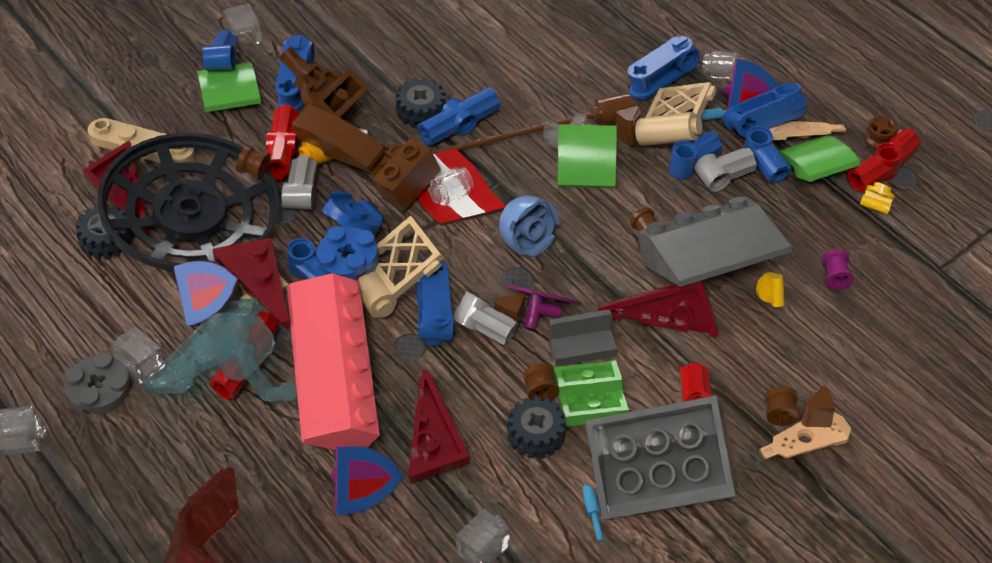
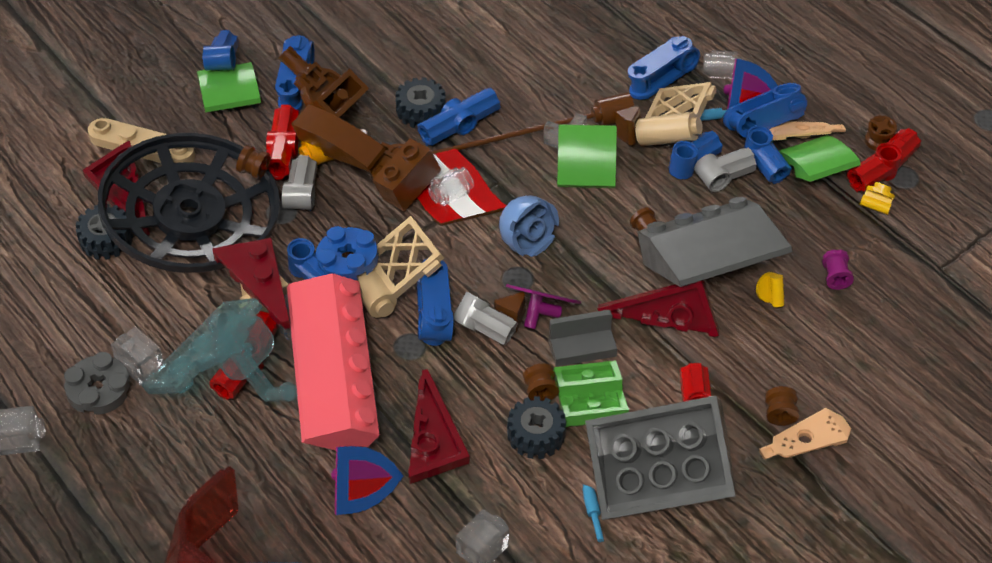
(203, 289): shield -> none
(242, 20): clear panel -> none
(351, 213): blue plate -> none
(818, 409): reddish brown slope -> none

